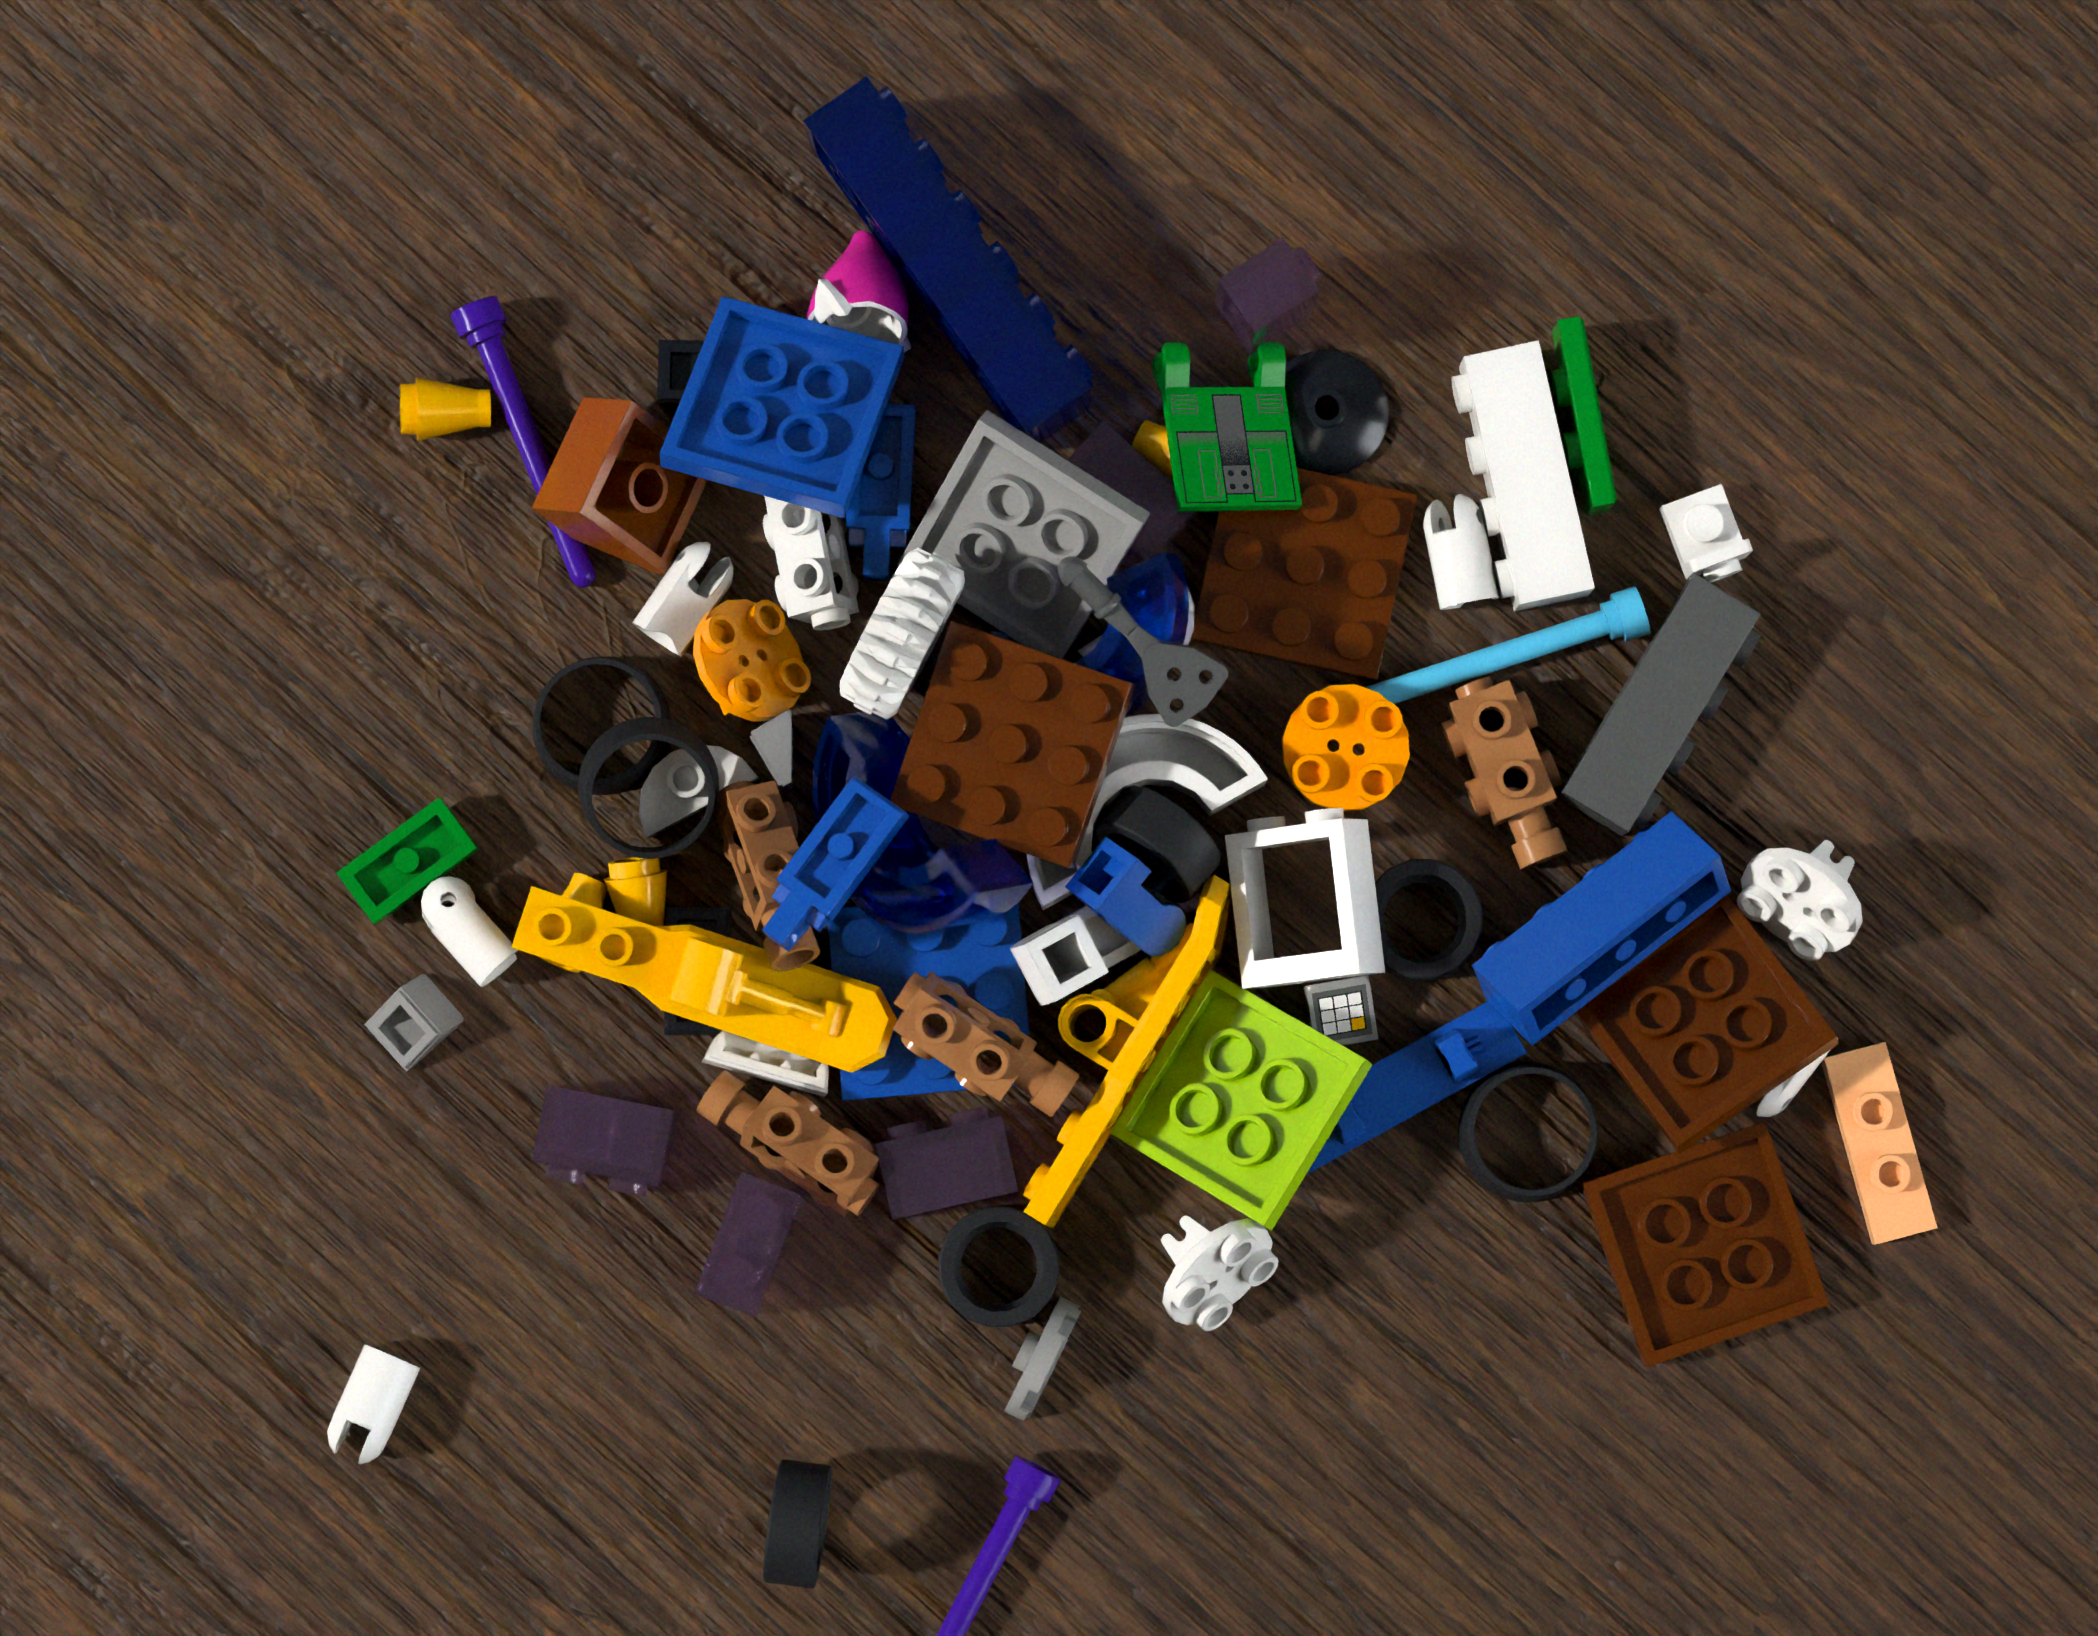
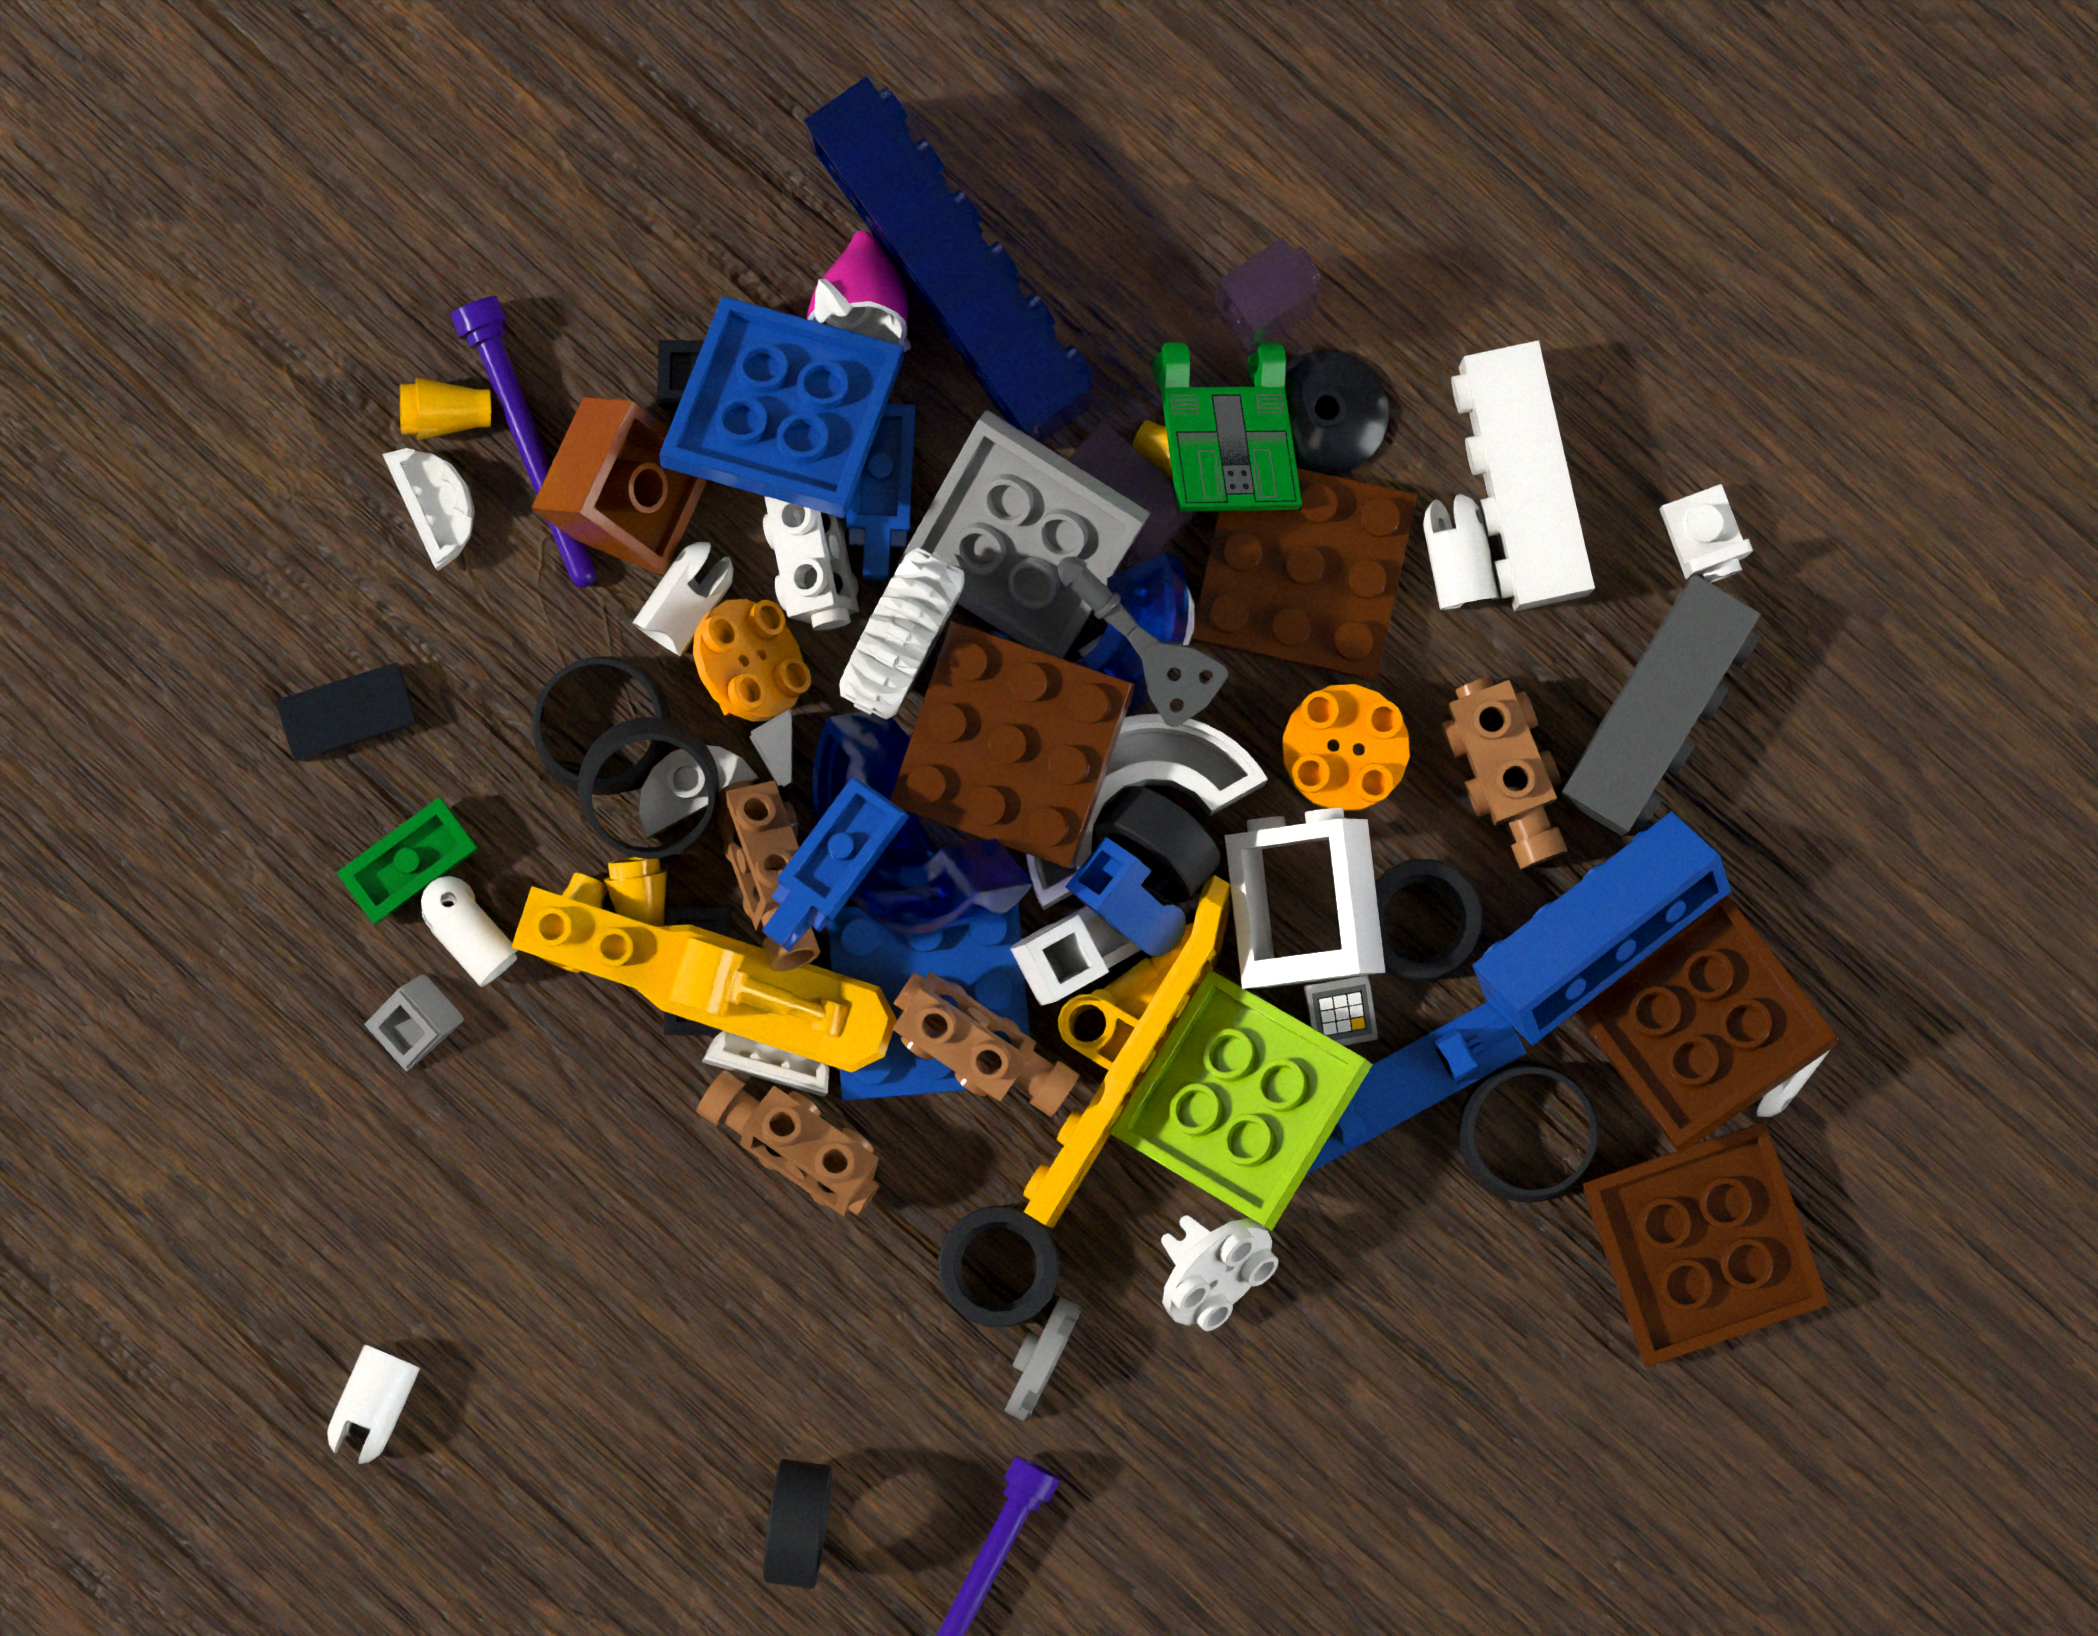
(346, 712): none -> black tile
(436, 501): none -> white plate
(604, 1138): clear purple brick -> none
(750, 1244): clear purple brick -> none
(947, 1164): clear purple brick -> none
(1575, 389): green plate -> none
(1619, 617): medium azure piece -> none
(1802, 899): white plate -> none
(1878, 1143): light nougat plate -> none

